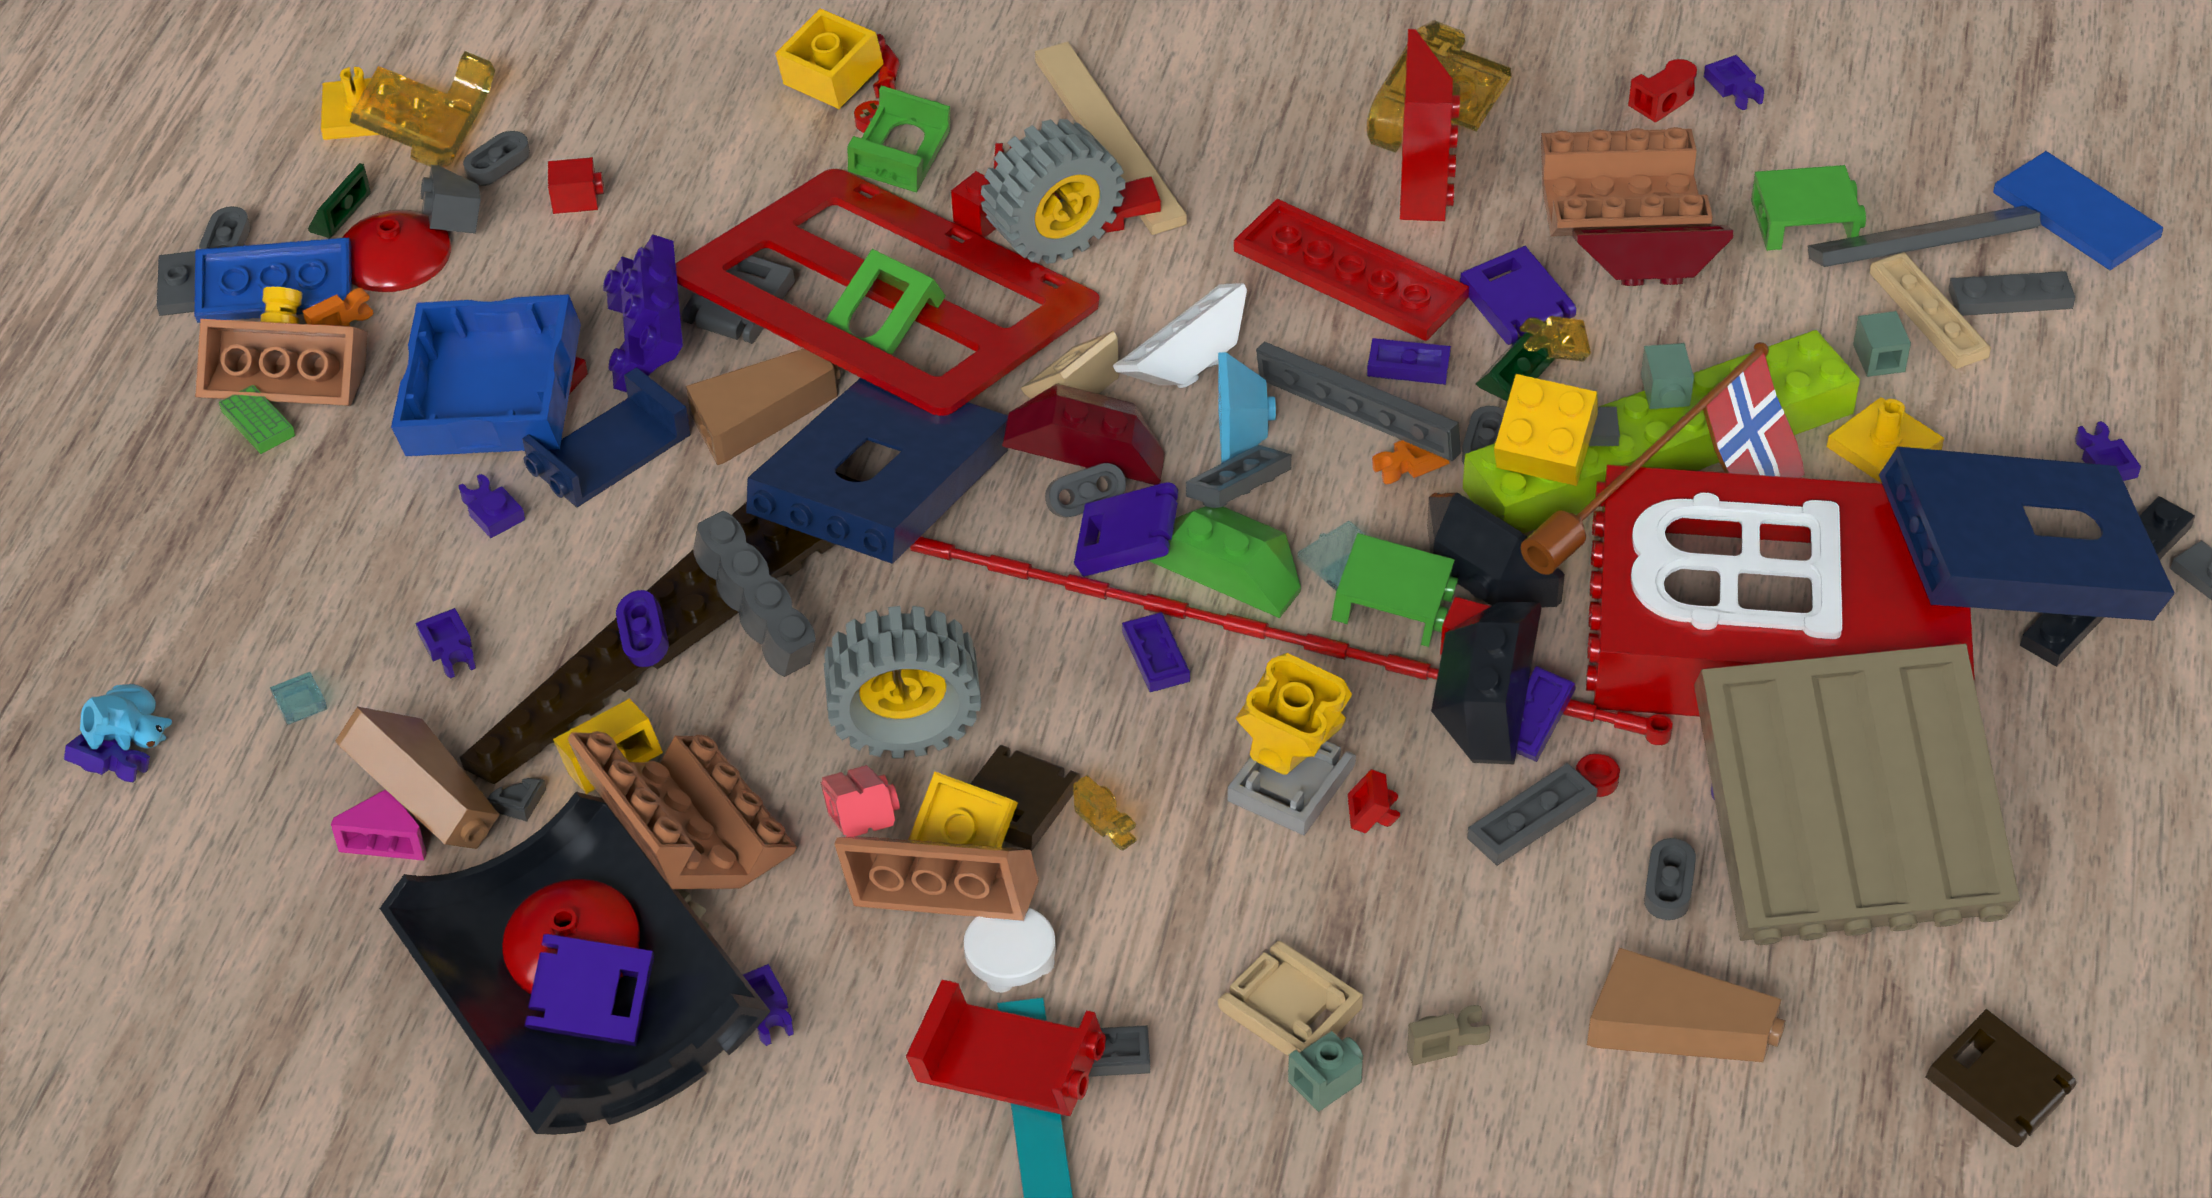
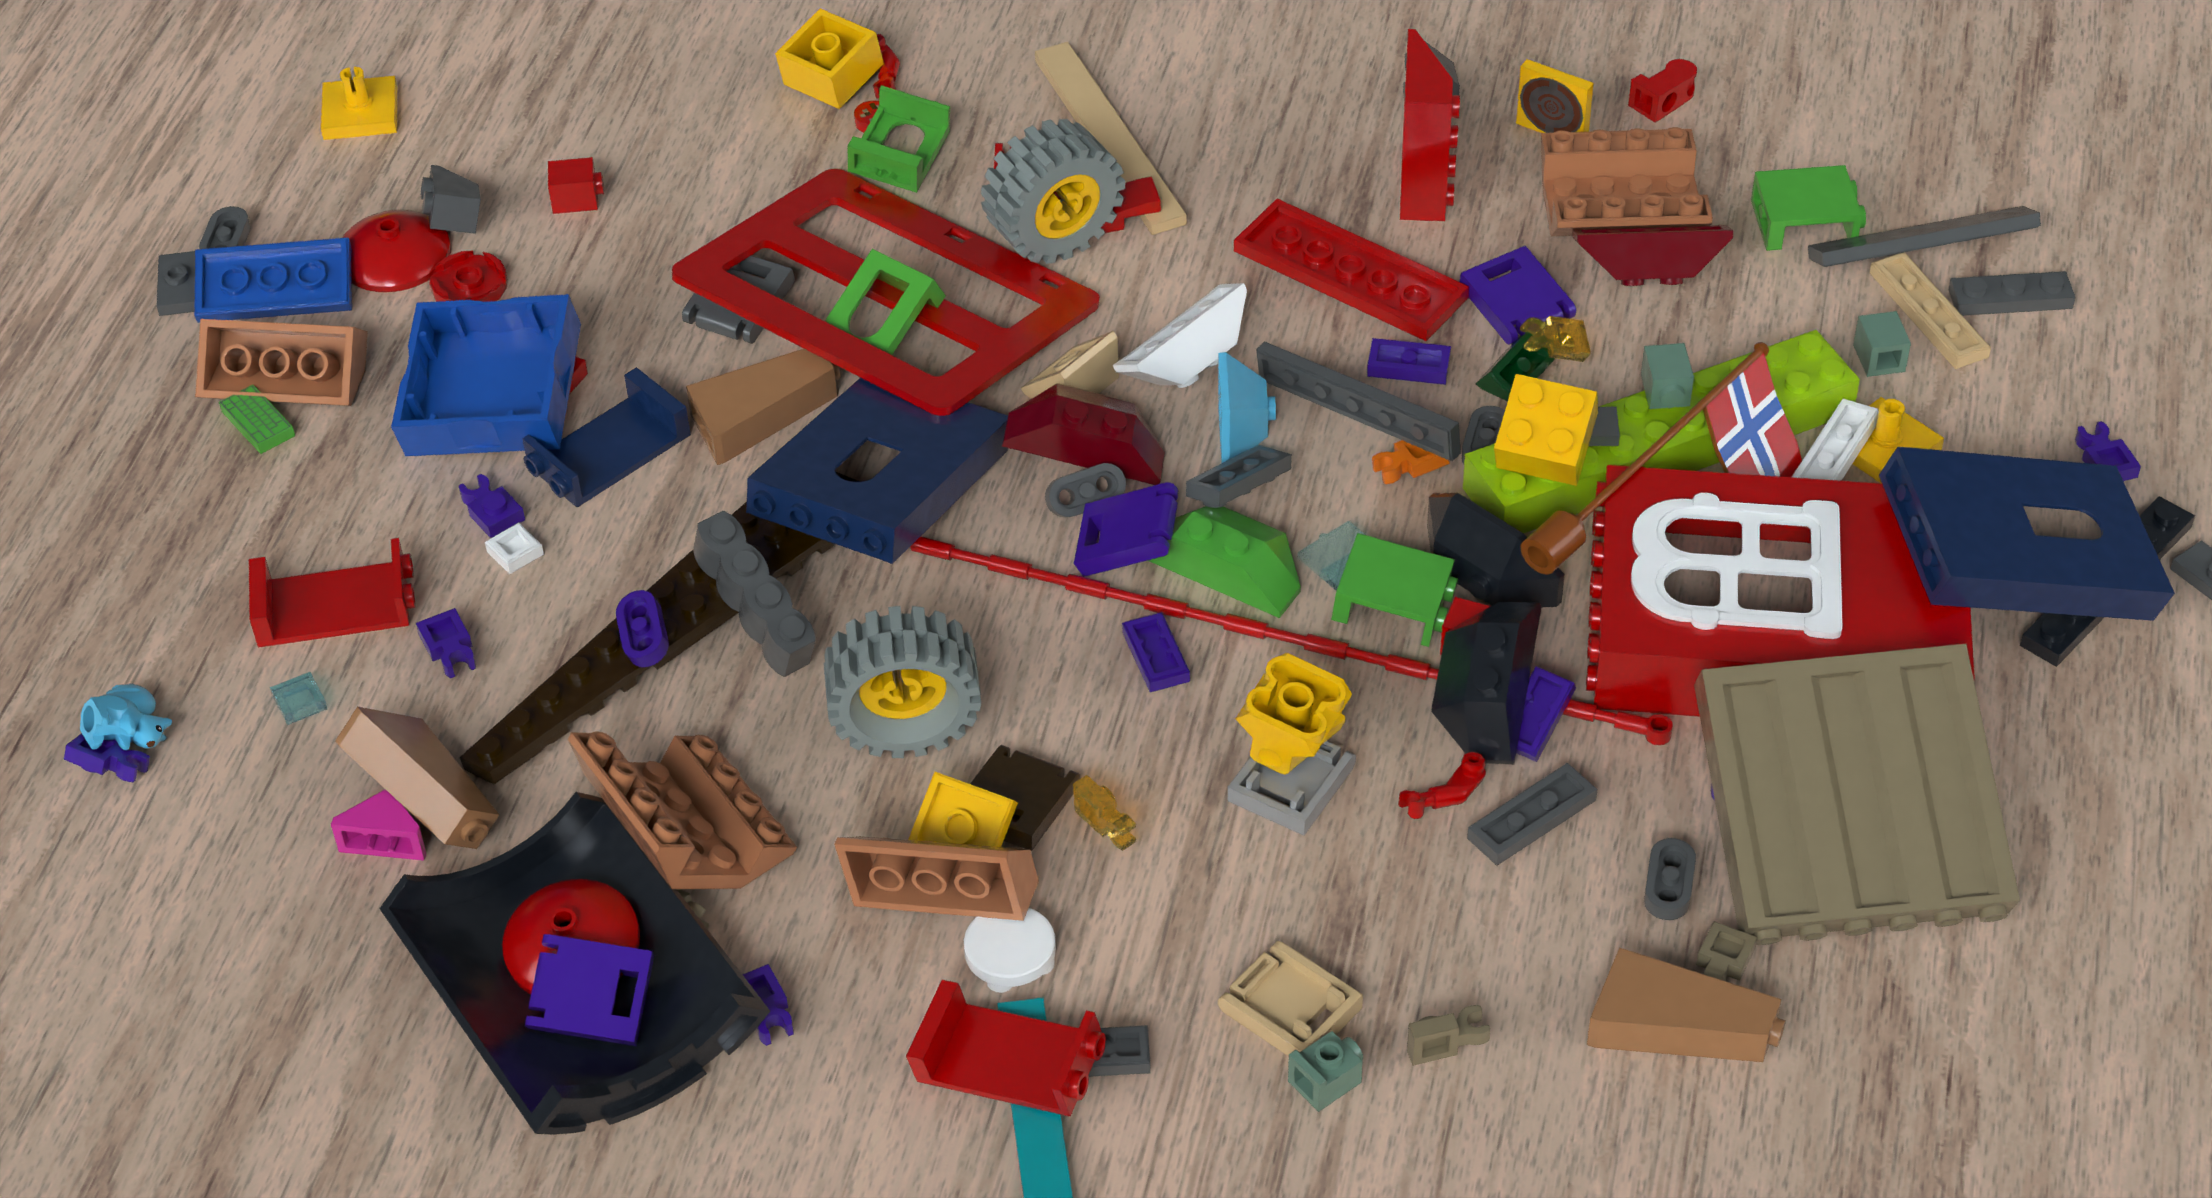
(281, 305): yellow wheel -> none
(330, 601): none -> red panel
(339, 312): orange plate -> none
(341, 203): dark green slope -> none
(422, 116): clear yellow piece -> none
(469, 278): none -> red tile
(496, 157): dark grey plate -> none
(514, 548): none -> white tile
(519, 799): dark grey tile -> none
(627, 727): yellow brick -> none
(650, 307): dark purple bracket -> none
(860, 801): coral brick -> none
(967, 205): red brick -> none
(1371, 802): red tile -> none
(1454, 792): none -> red arm
(1474, 79): clear yellow piece -> none
(1553, 100): none -> tile
(1601, 772): red tile -> none
(1726, 952): none -> dark tan plate
(1734, 78): dark purple plate -> none
(1839, 442): none -> white tile
(2005, 1083): dark brown container -> none
(2079, 210): blue tile -> none

